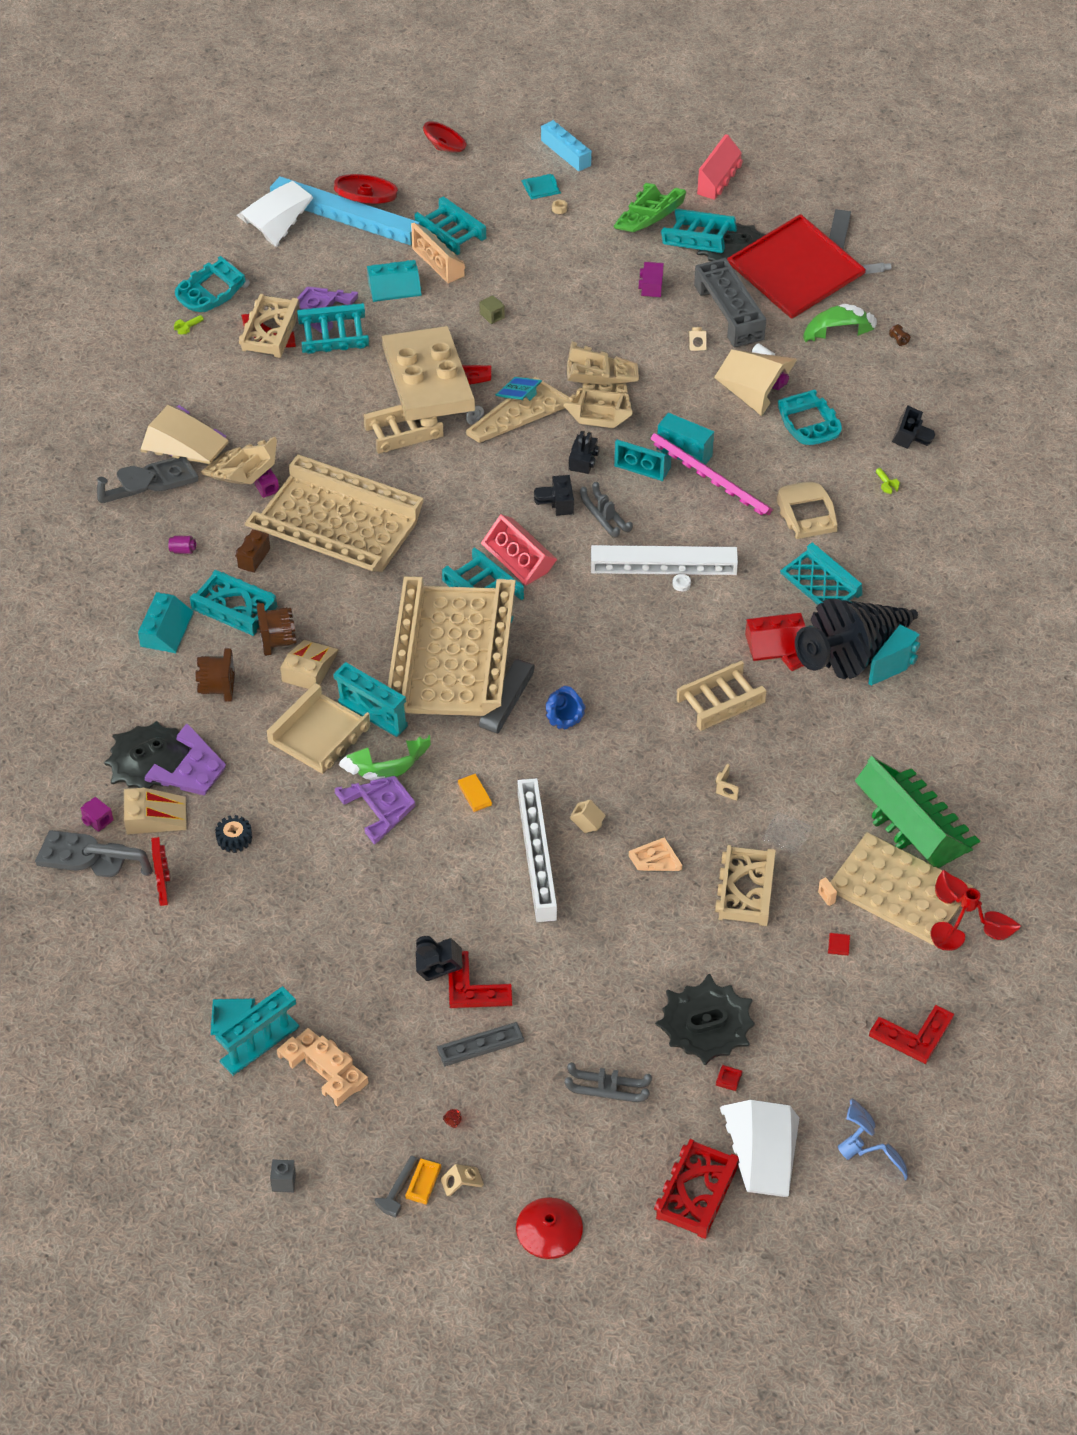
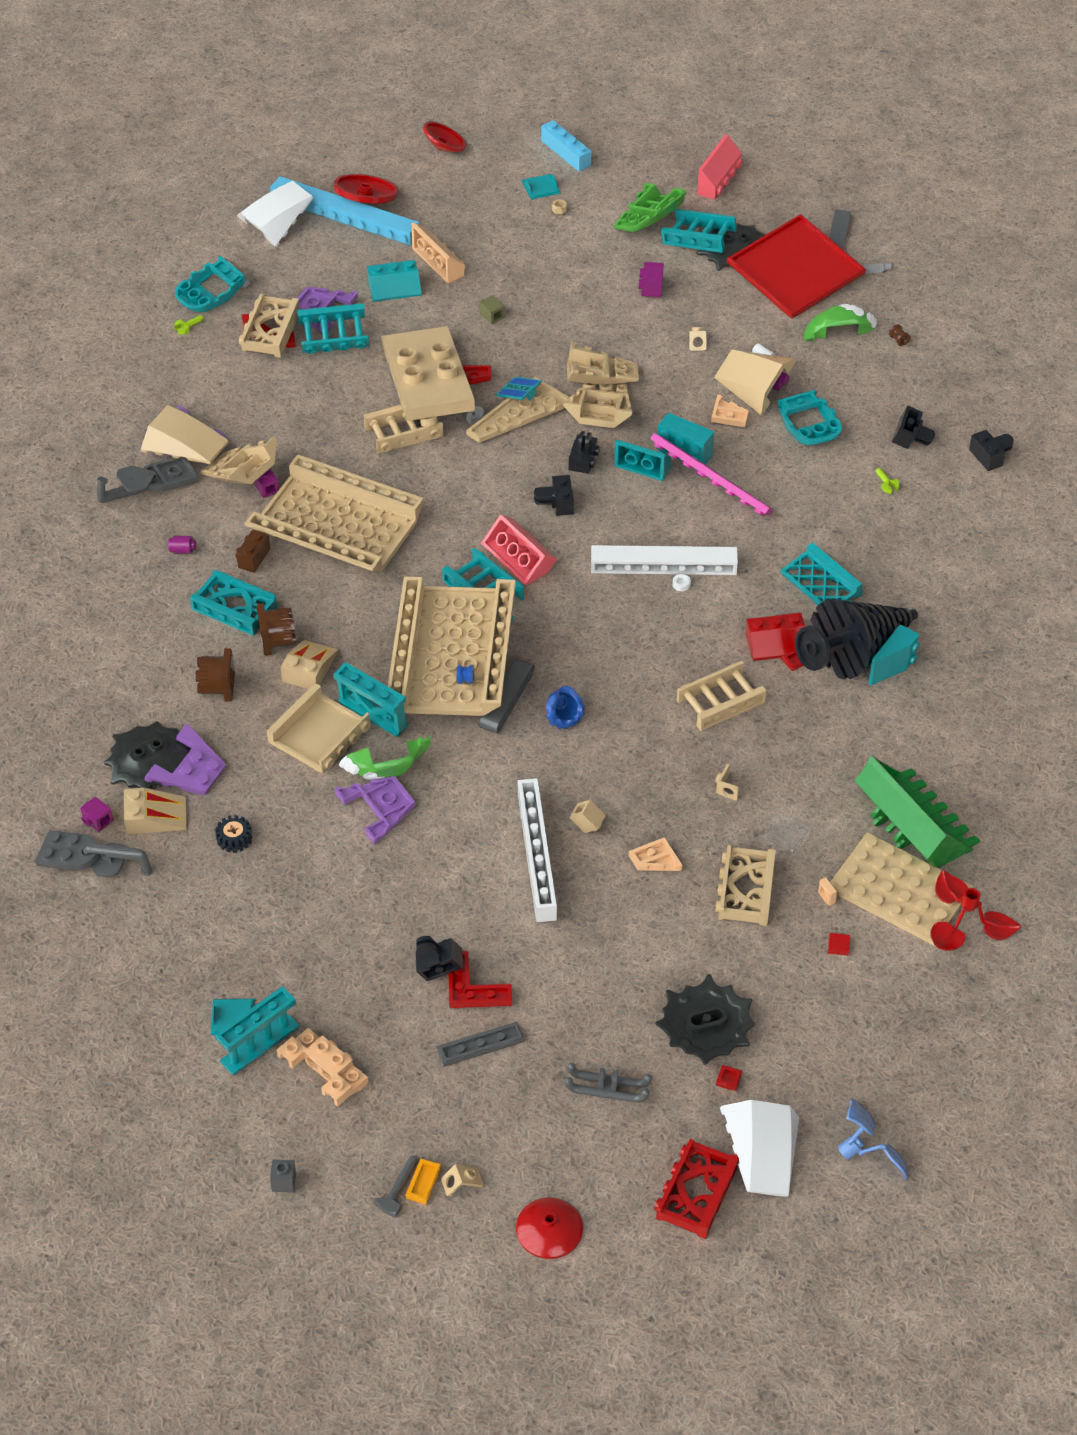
(161, 869): red wing -> none
(164, 623): teal slope -> none
(452, 1118): clear red hinge -> none
(454, 214): teal fence -> none
(465, 674): none -> blue wheel
(474, 792): light orange tile -> none
(605, 511): dark grey piece -> none
(729, 413): none -> light nougat wing
(743, 315): dark grey plate -> none
(804, 493): tan slope -> none
(916, 1046): red plate -> none
(990, 450): none -> black brick

